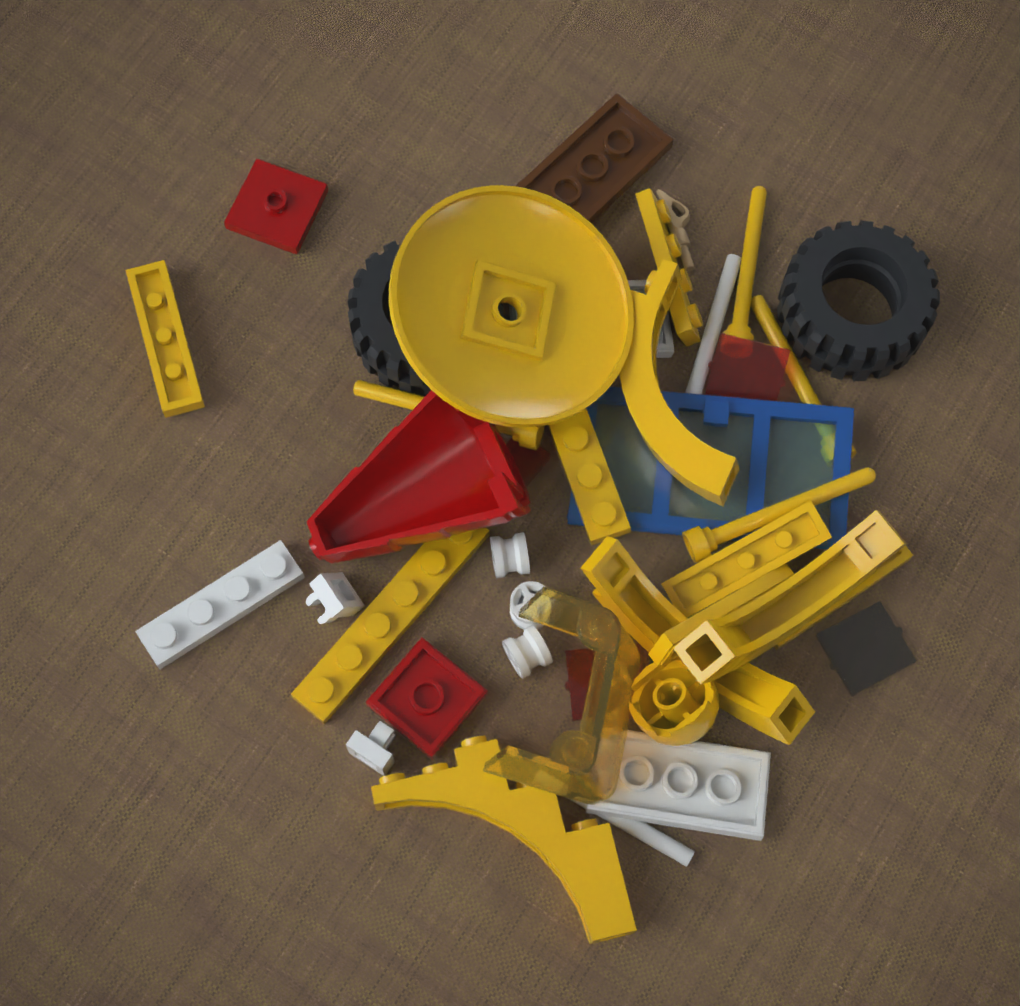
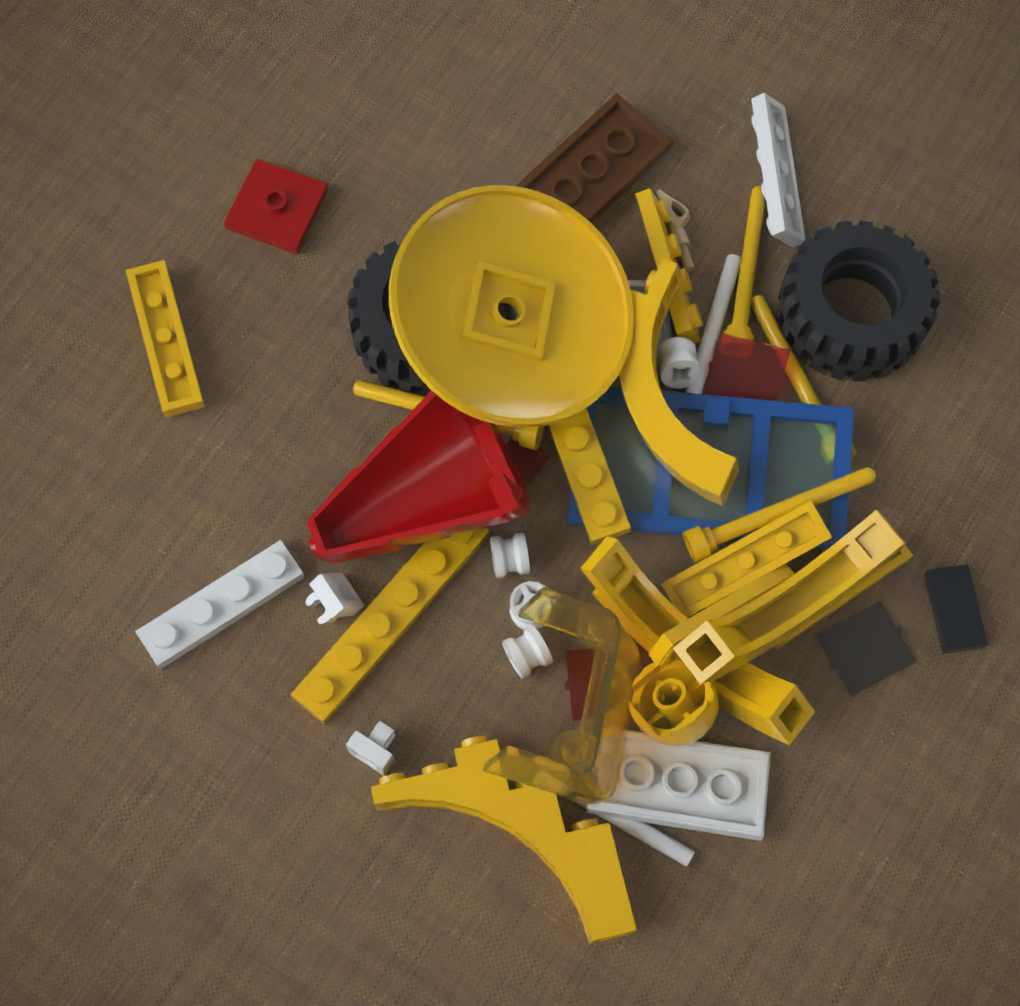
(426, 698): red plate -> none
(678, 362): none -> white wheel
(778, 170): none -> white plate
(955, 609): none -> black tile

